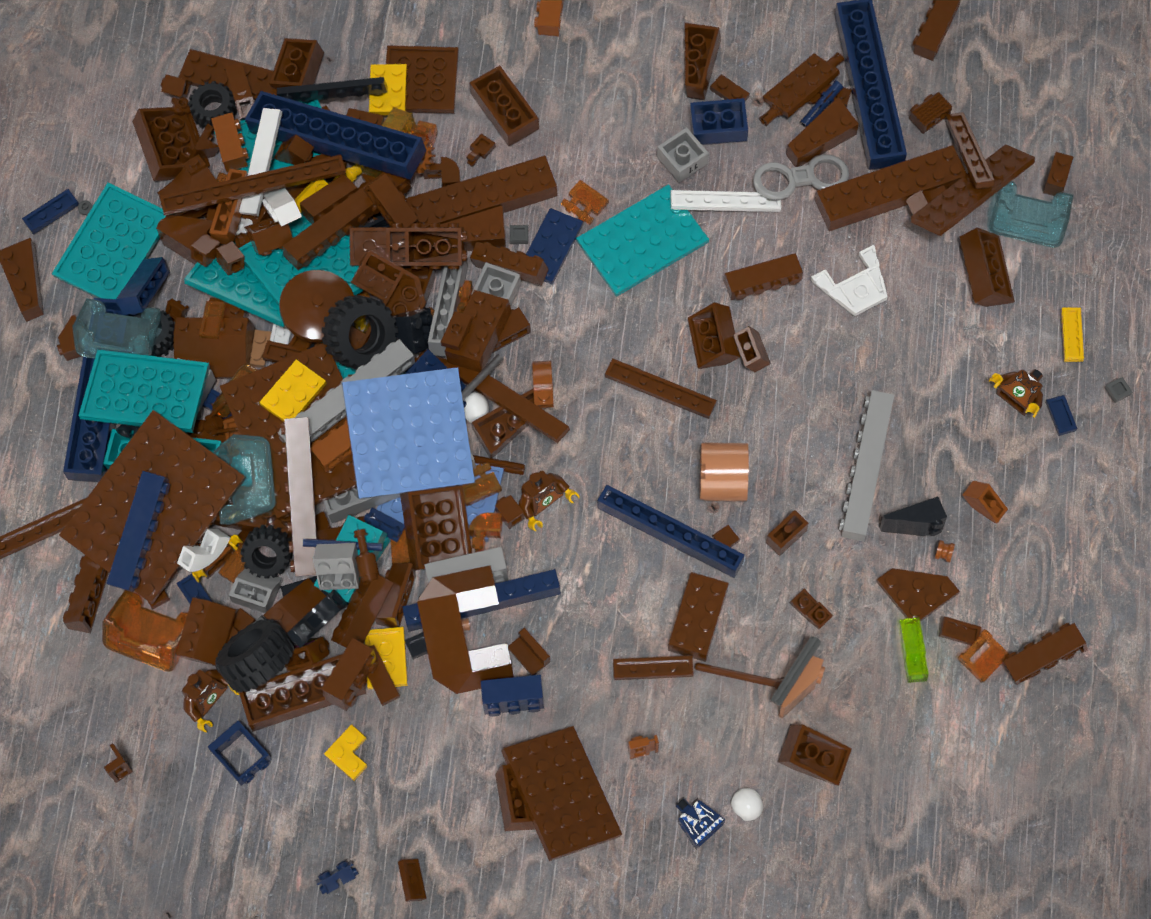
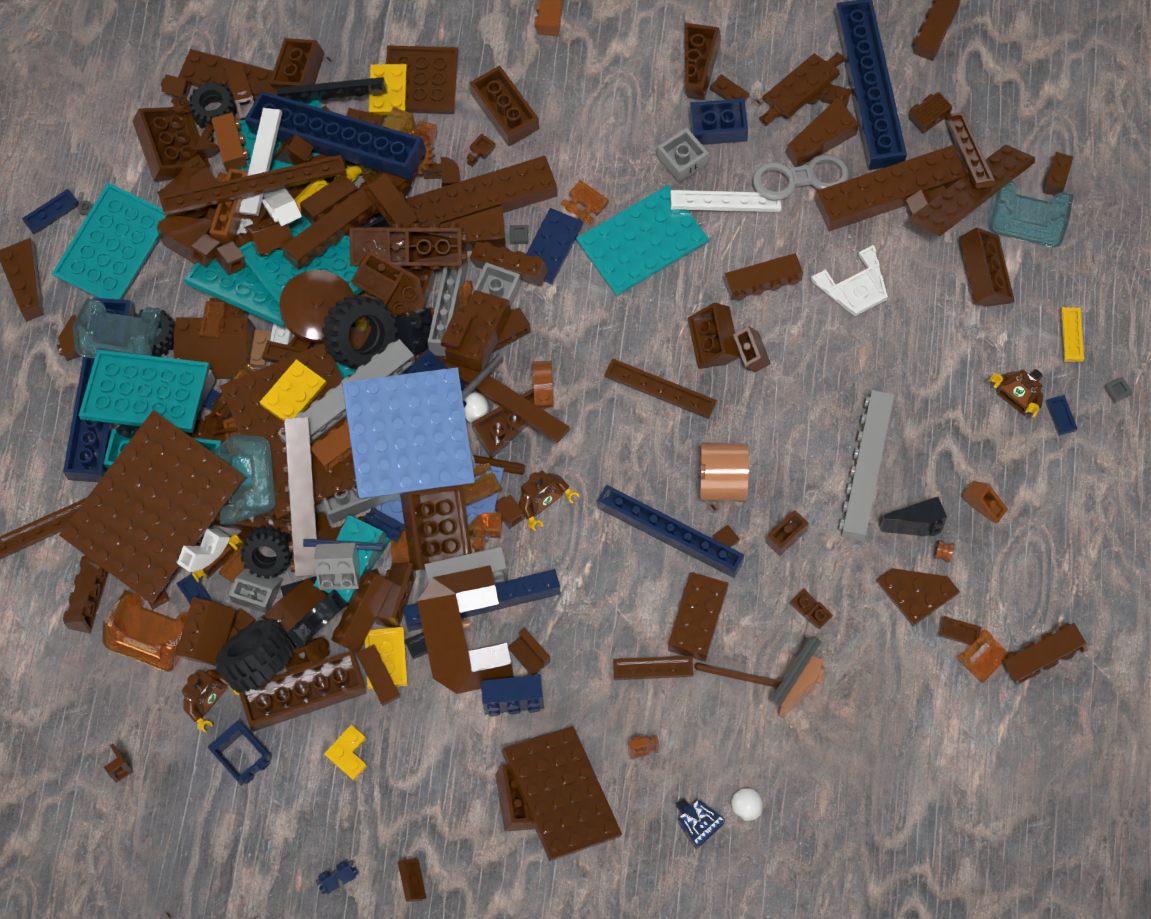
(138, 531): dark blue brick -> none
(142, 286): dark blue brick -> none
(176, 309): reddish brown tile -> none
(350, 675): reddish brown brick -> none
(365, 560): reddish brown piece -> none
(814, 754): reddish brown slope -> none
(836, 87): dark blue pin -> none
(913, 650): clear neon green slope -> none

